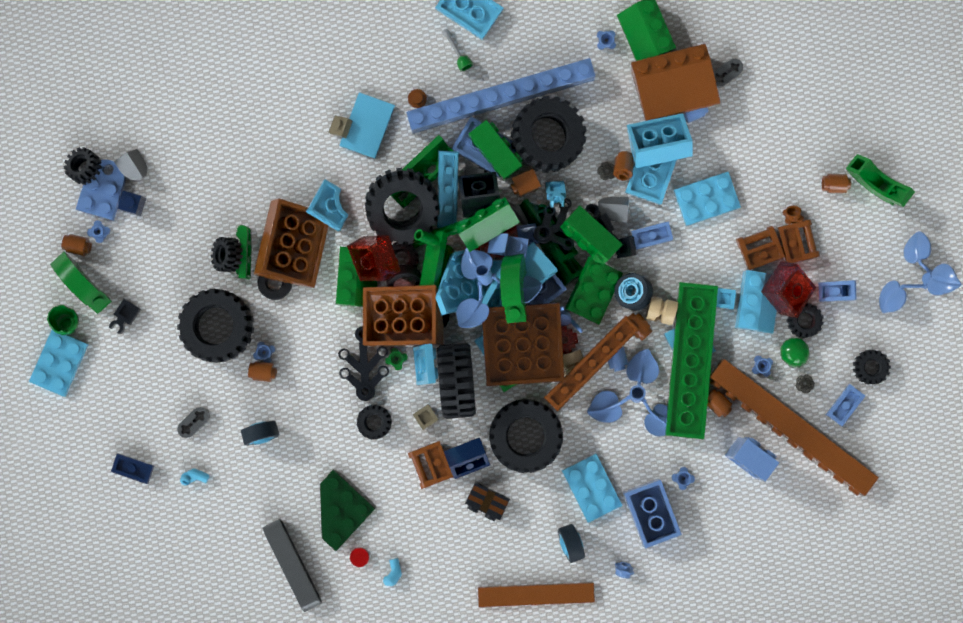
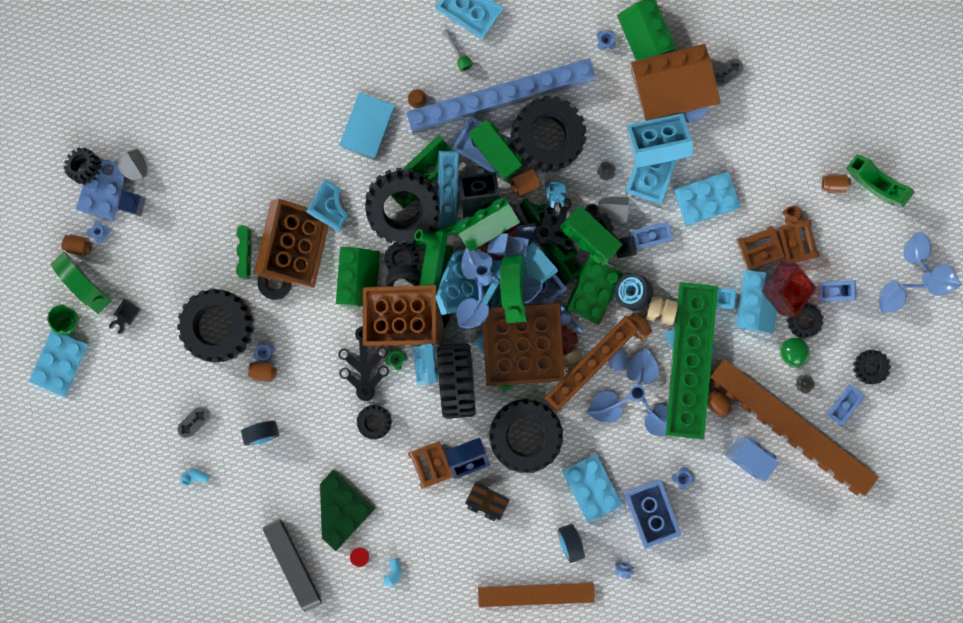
(132, 468): dark blue plate -> none
(226, 254): black tyre -> none
(340, 126): dark tan plate -> none
(374, 258): clear red brick -> none
(425, 416): dark tan plate -> none
(623, 165): dark orange brick -> none
(767, 366): medium blue plate -> none

